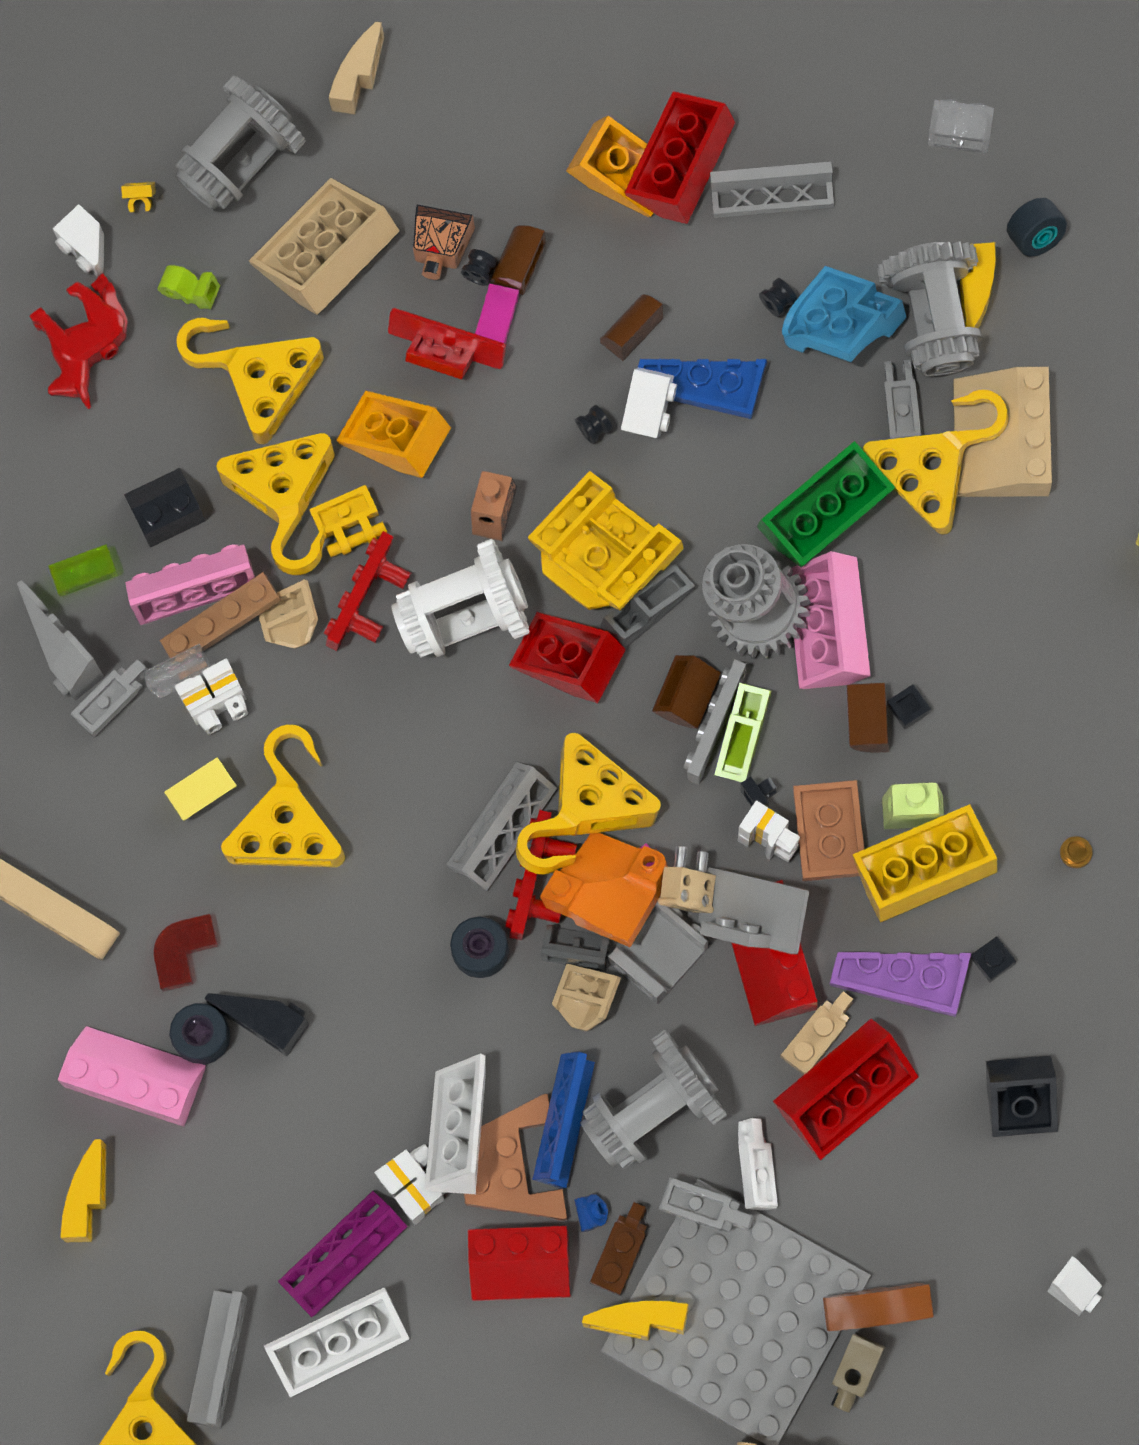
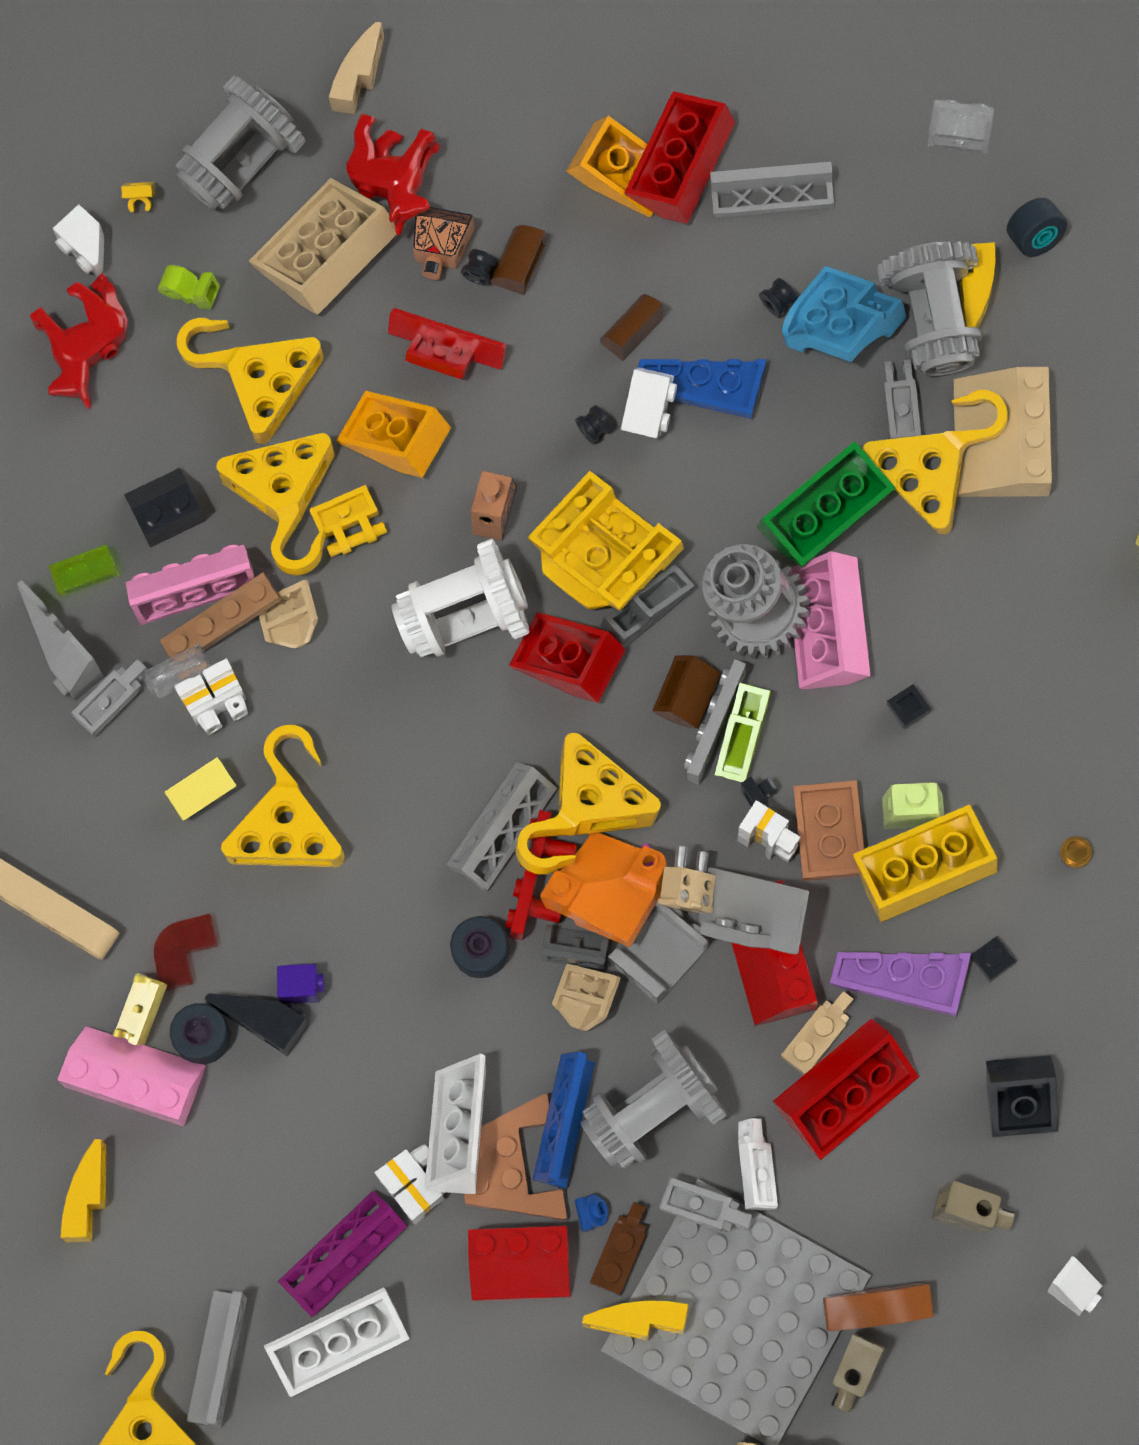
(140, 1009): none -> light yellow hinge
(299, 983): none -> dark purple brick
(349, 617): red plate -> none
(391, 176): none -> red animal
(497, 312): dark pink tile -> none
(867, 717): reddish brown brick -> none
(958, 1207): none -> dark tan torso

